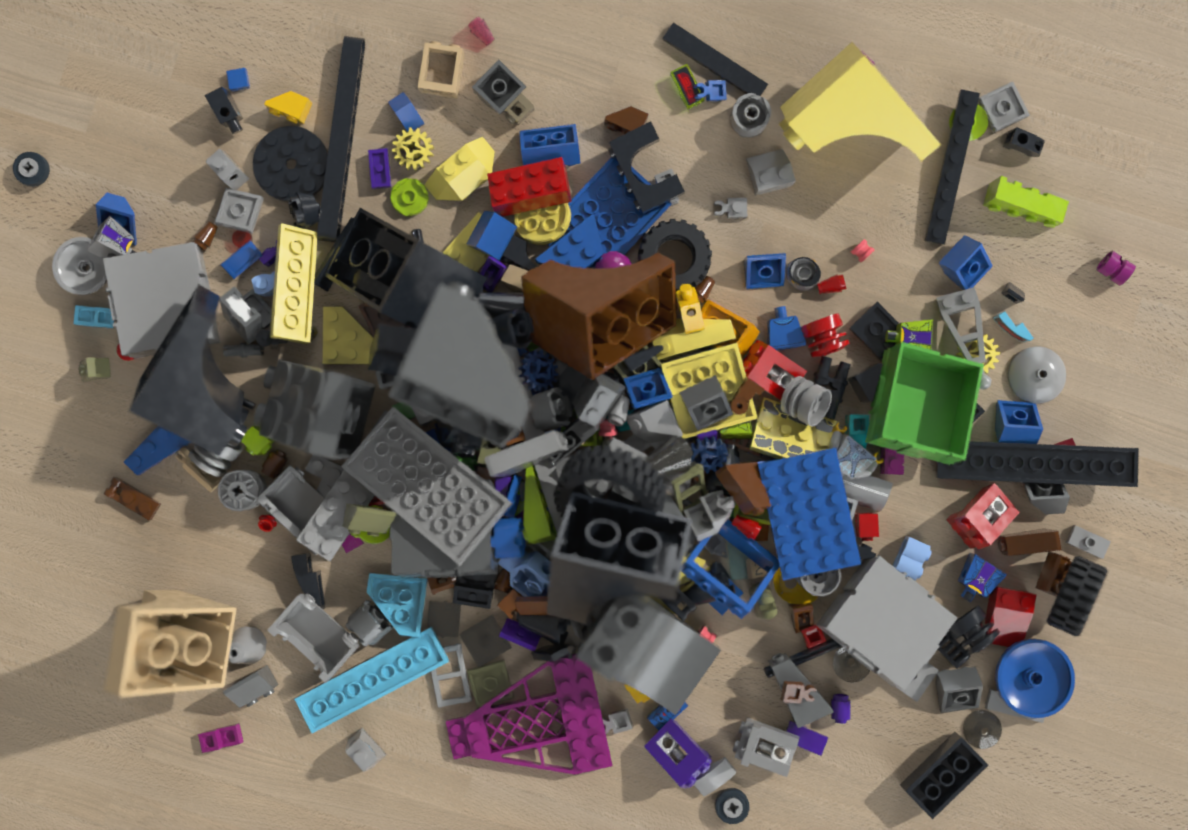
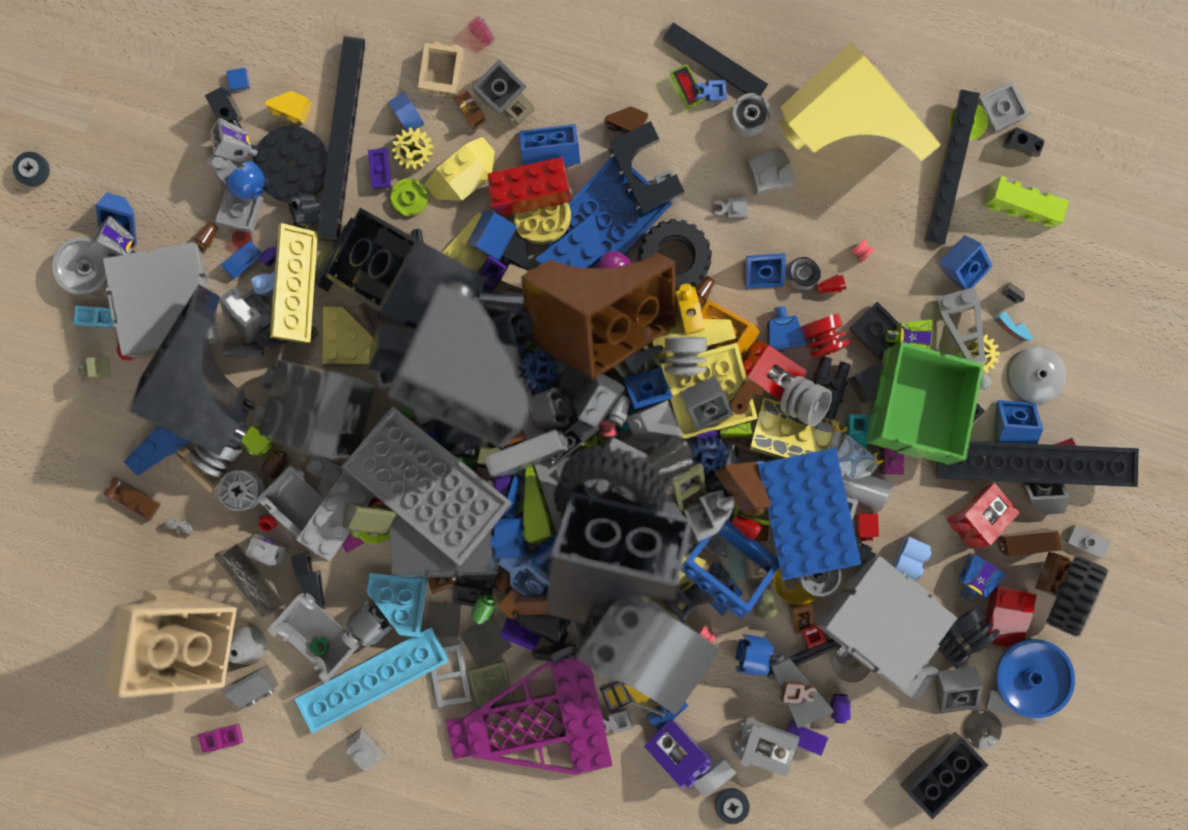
(183, 526): none -> light grey piece
(231, 141): none -> light grey torso
(246, 182): none -> blue cylinder
(249, 580): none -> clear smoke fence
(265, 550): none -> light grey torso
(314, 646): none -> dark green plate
(470, 109): none -> reddish brown leg
(483, 608): none -> bright green brick
(544, 551): none -> blue tile
(618, 696): none -> piece
(685, 355): none -> light grey wheel
(753, 655): none -> blue brick
(1116, 268): magenta wheel -> none

